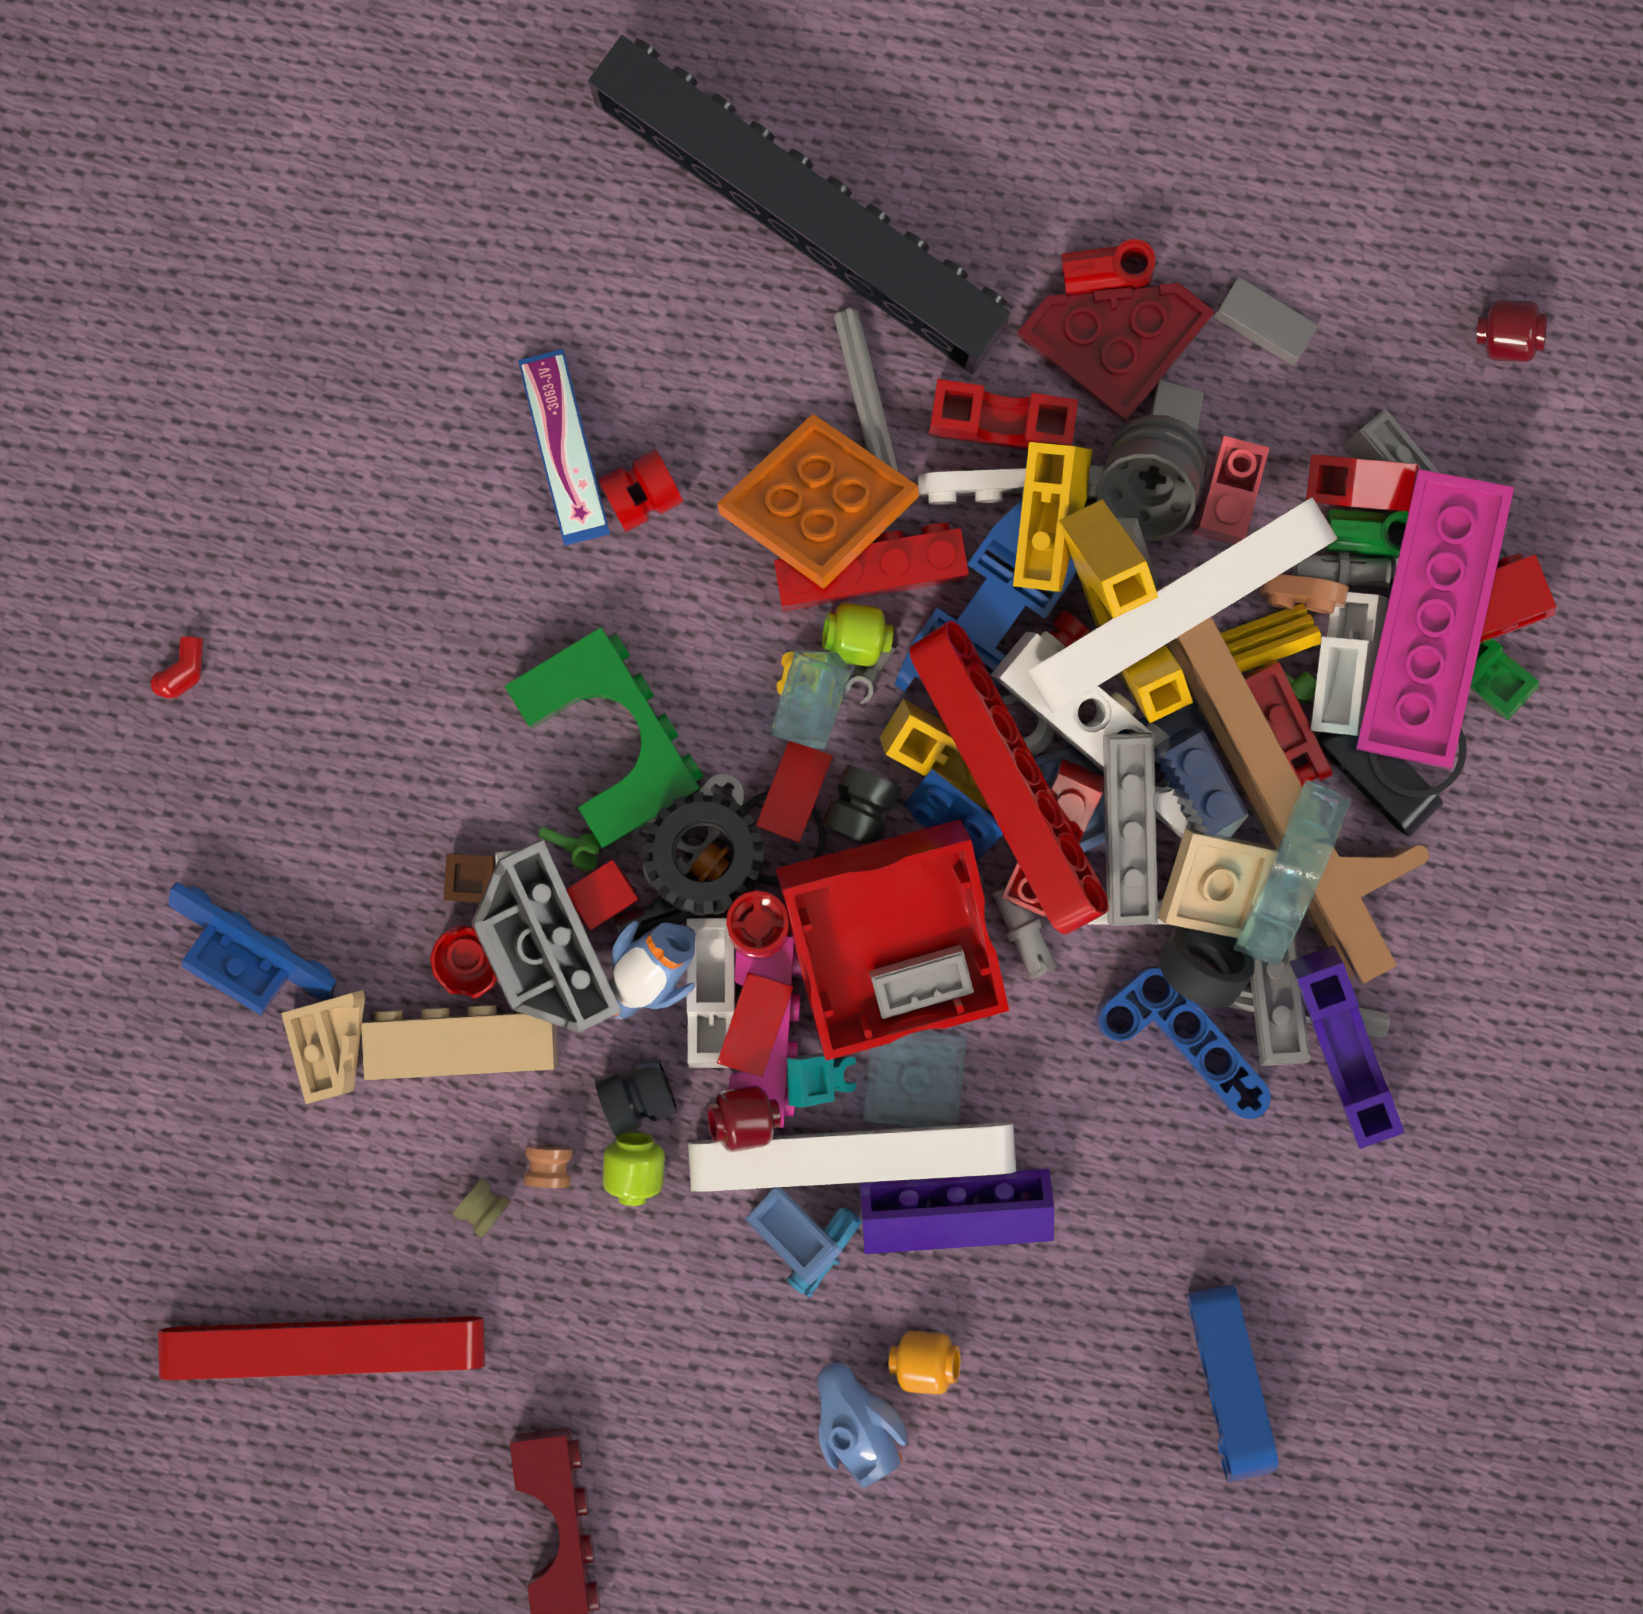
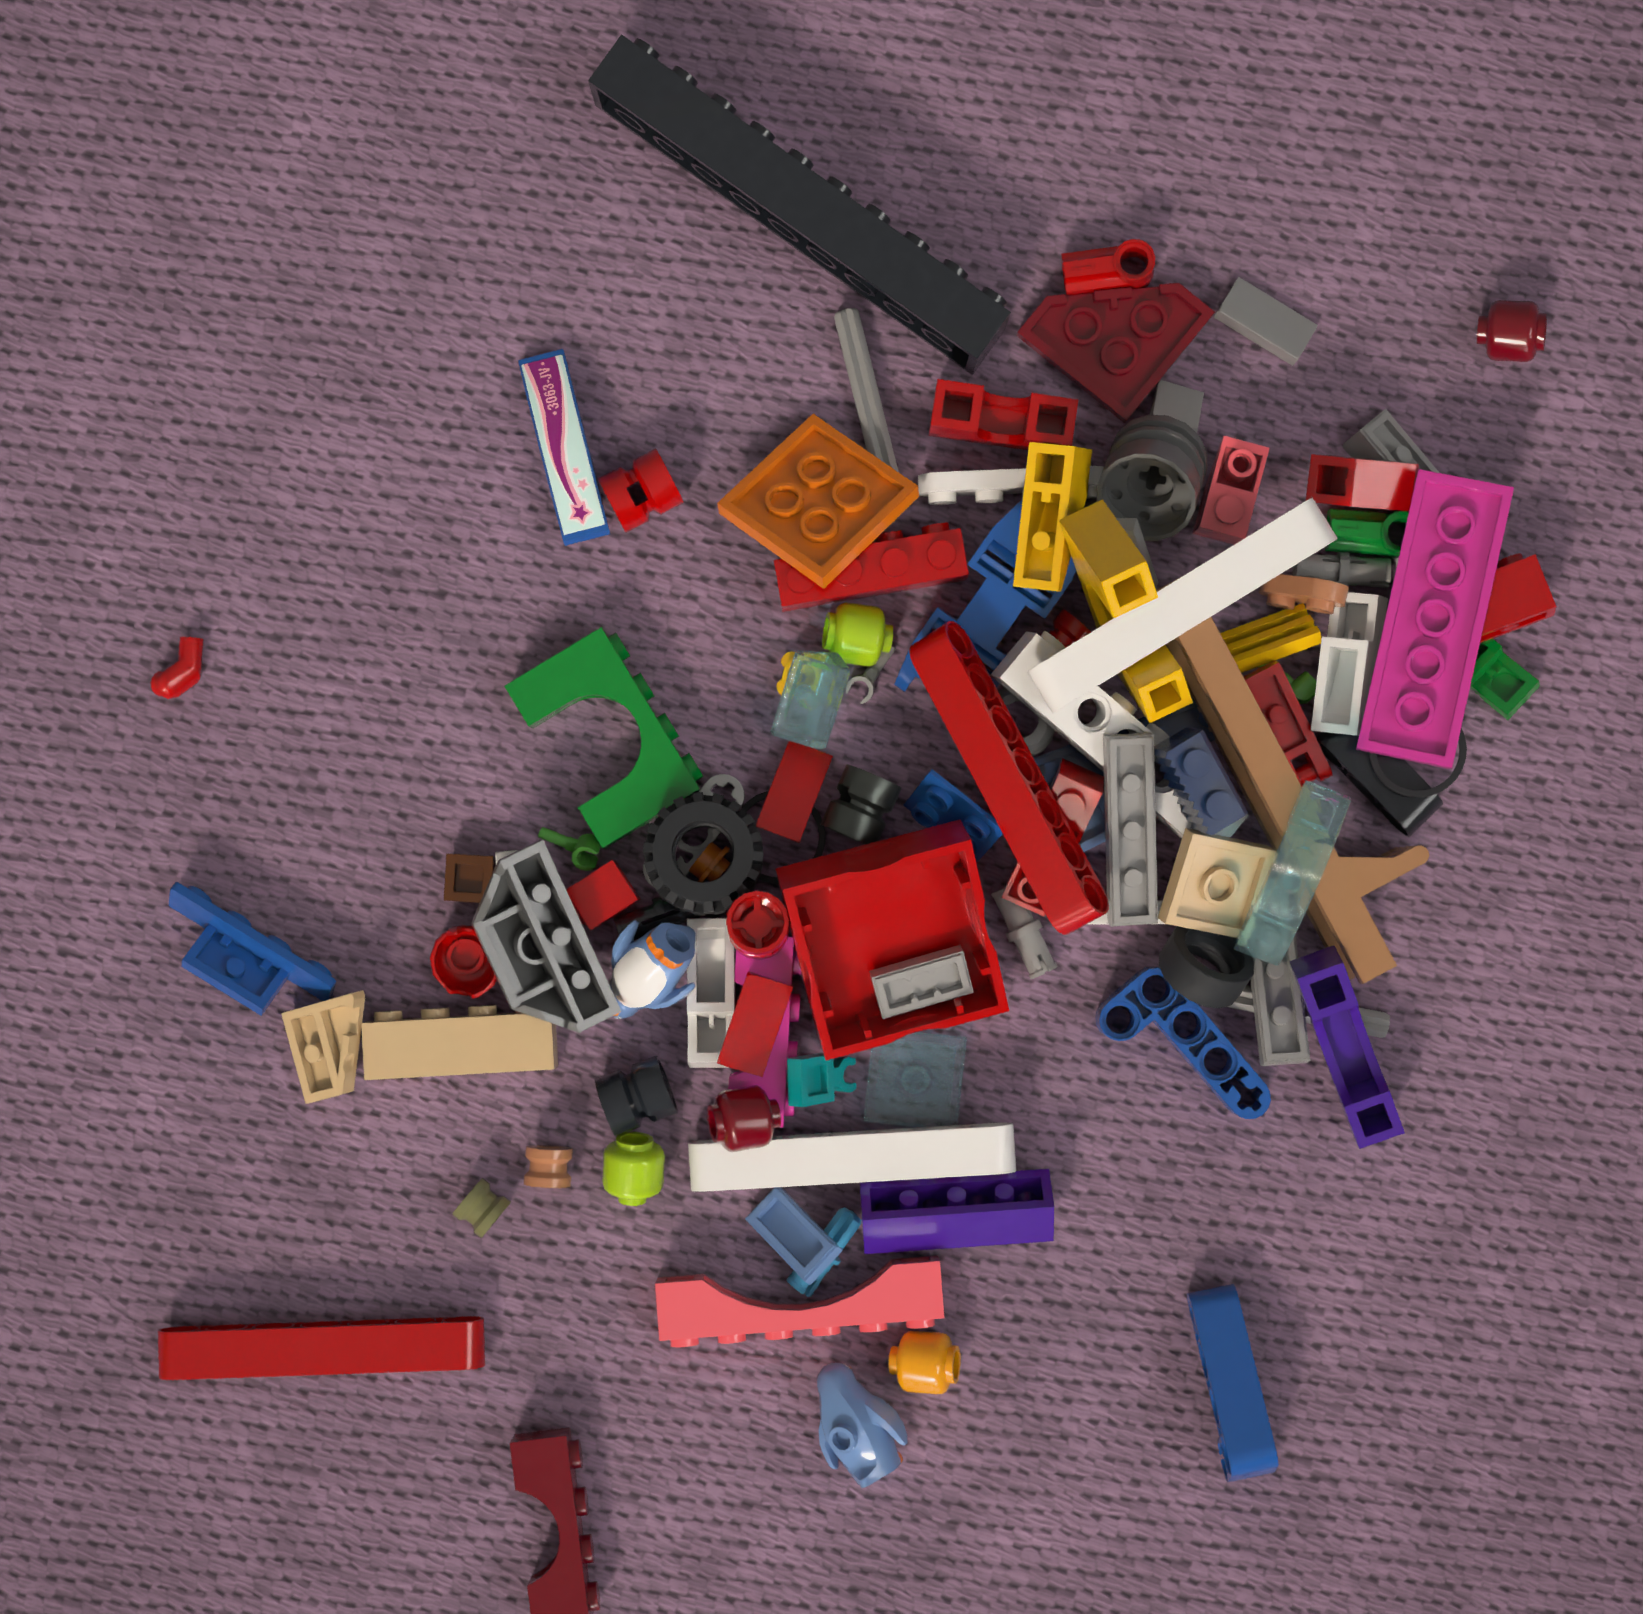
(700, 1307): none -> coral arch
(925, 744): yellow slope -> none

